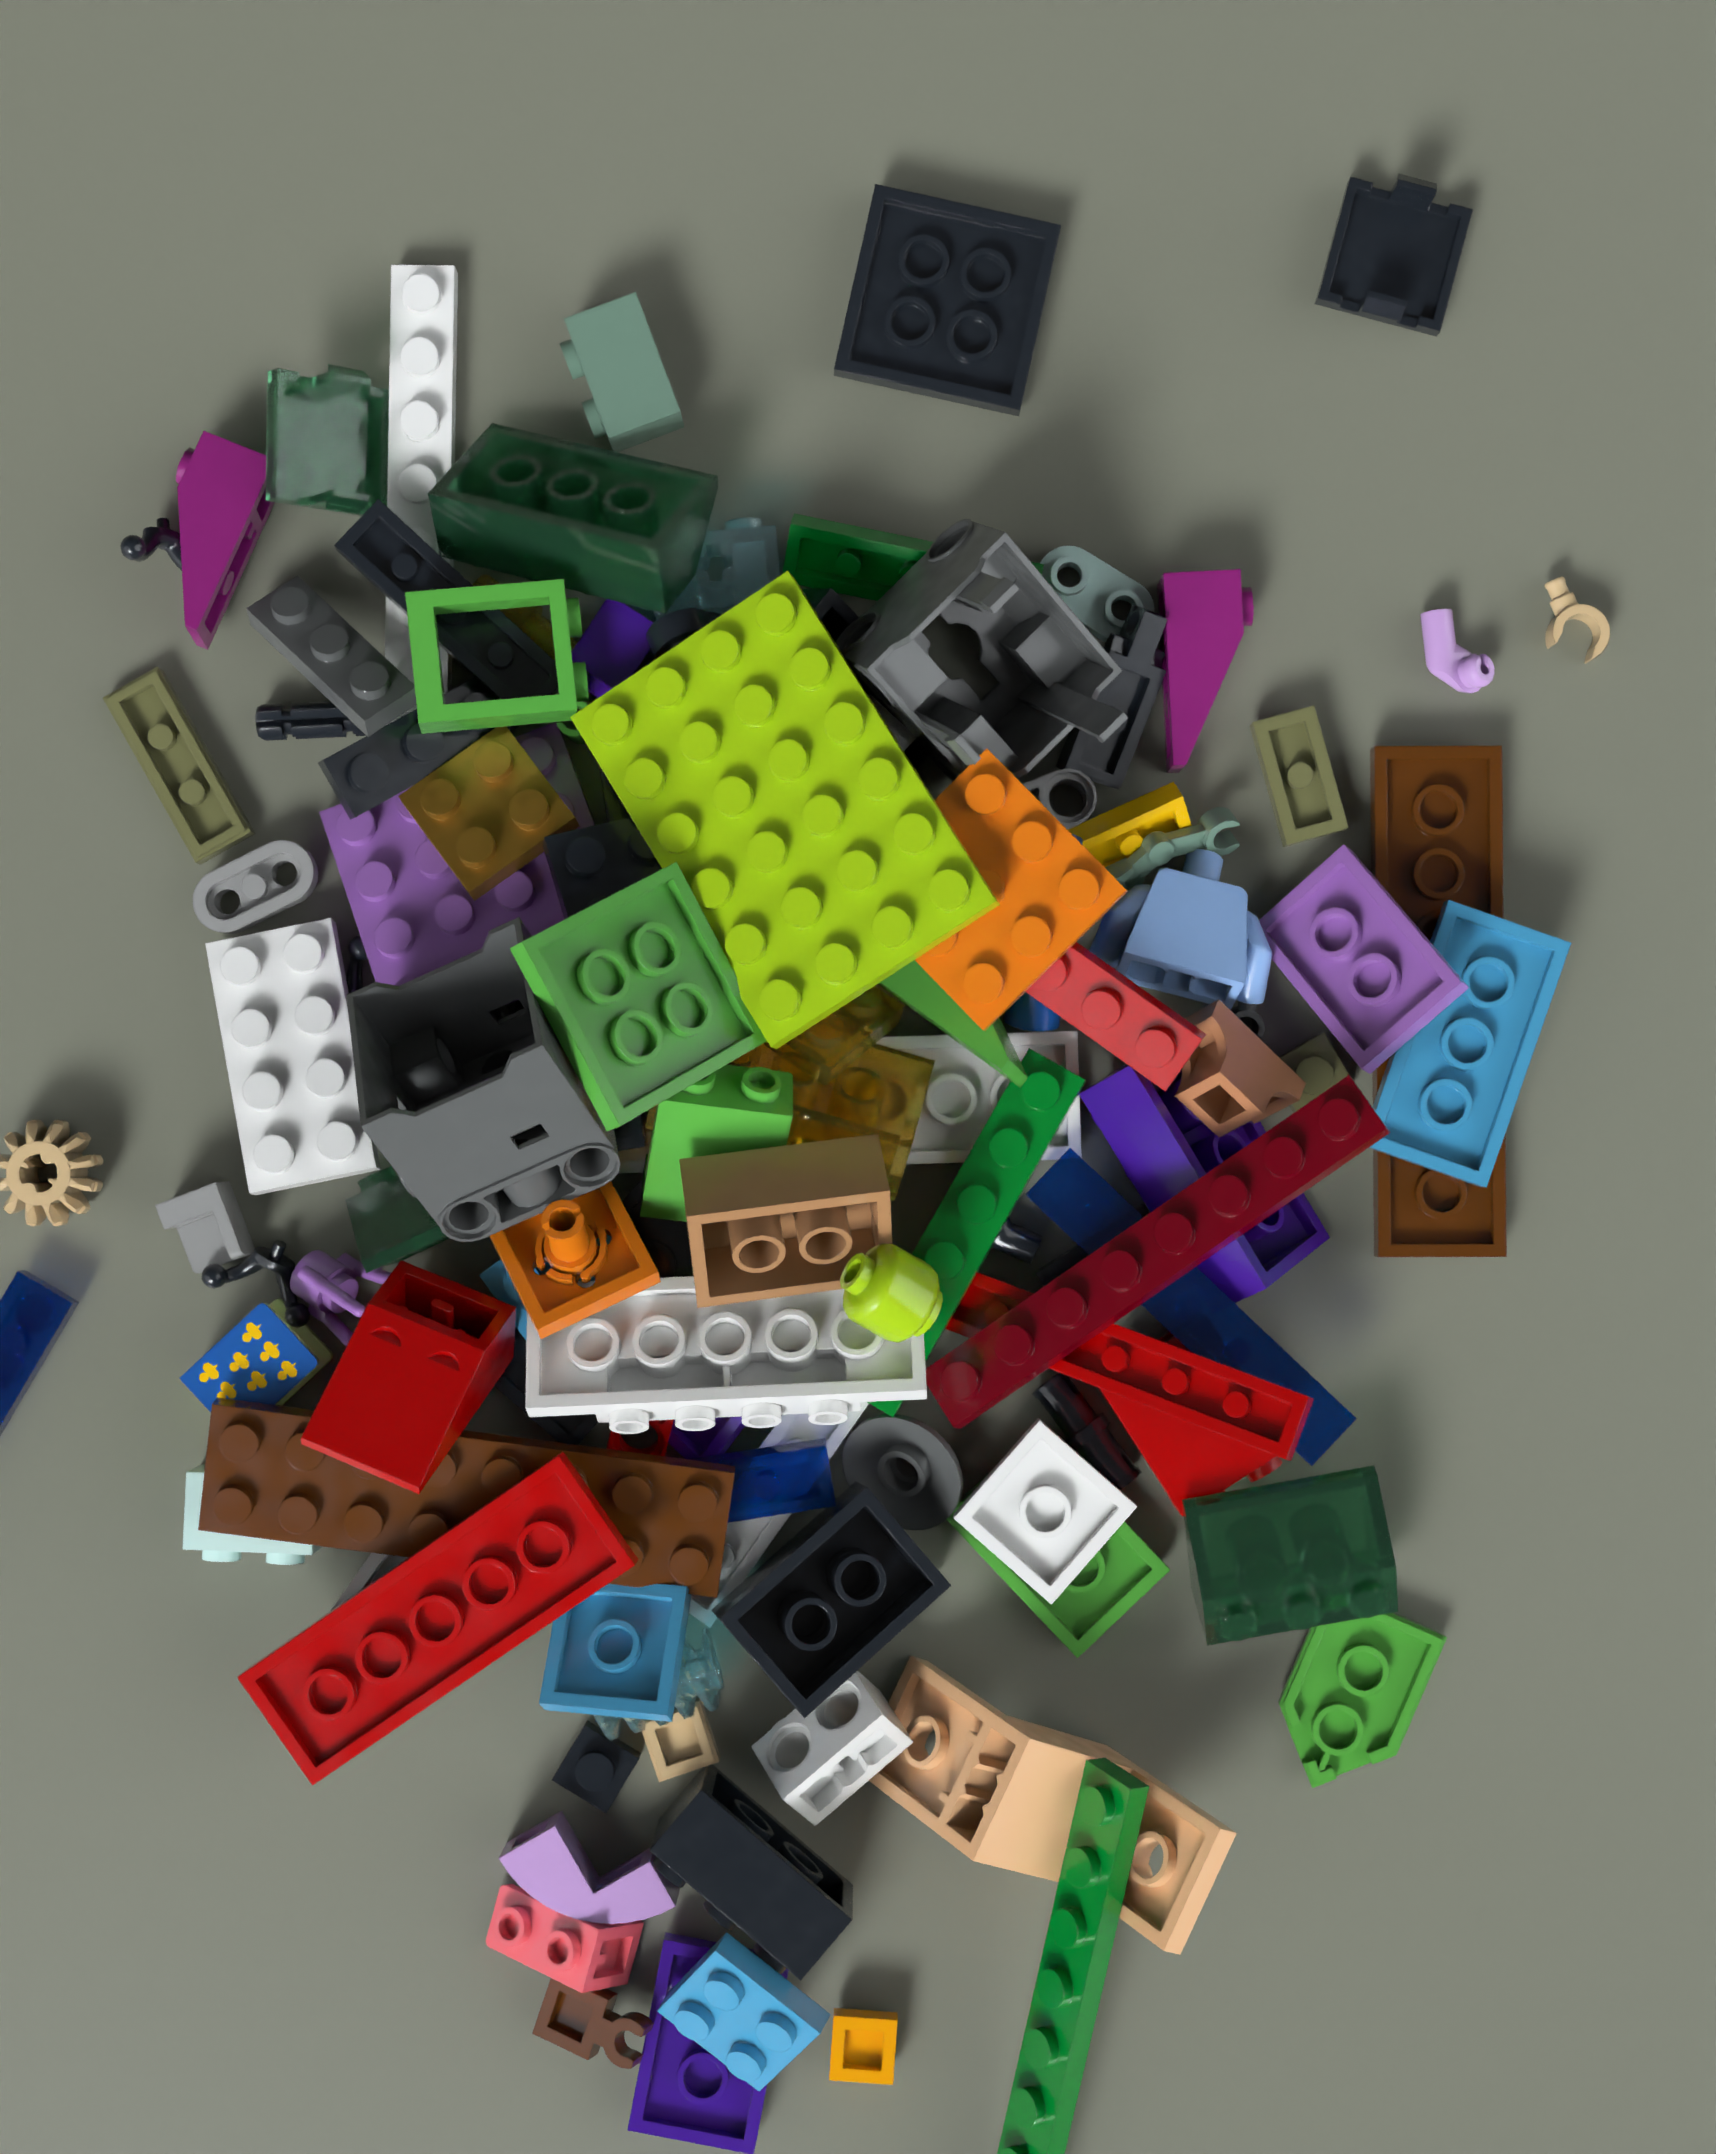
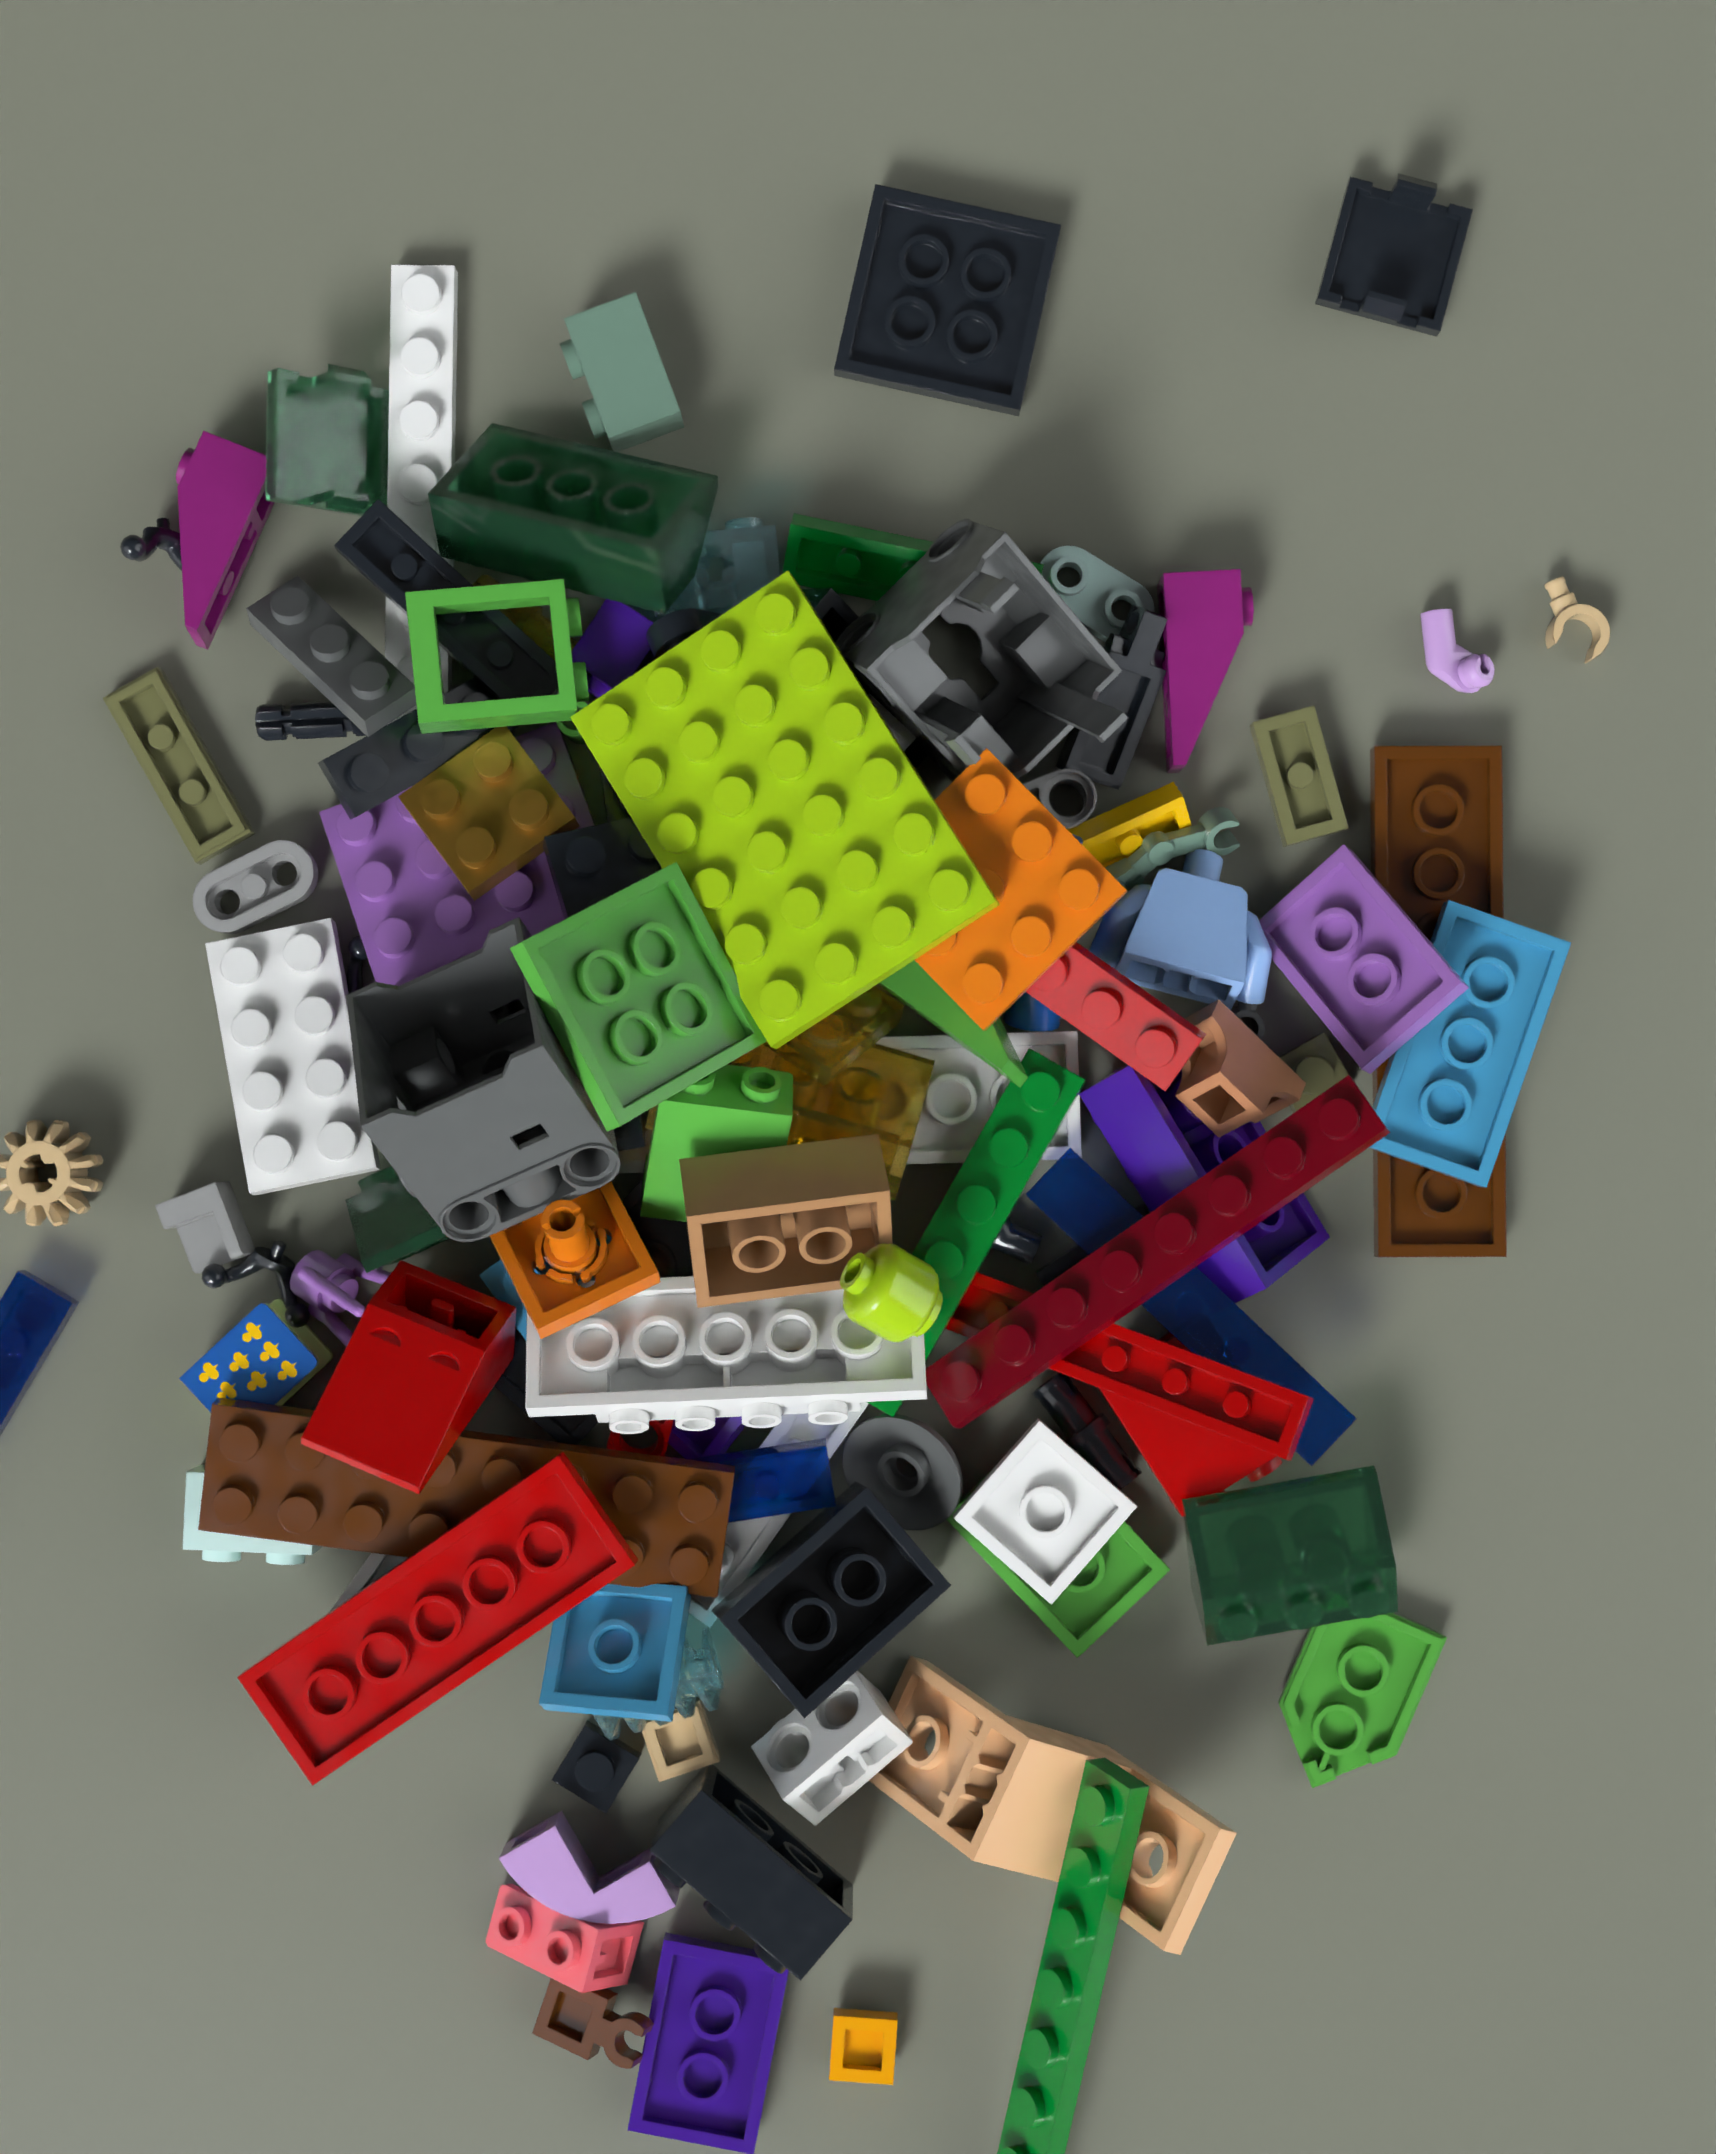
(743, 2012): dark azure plate -> none

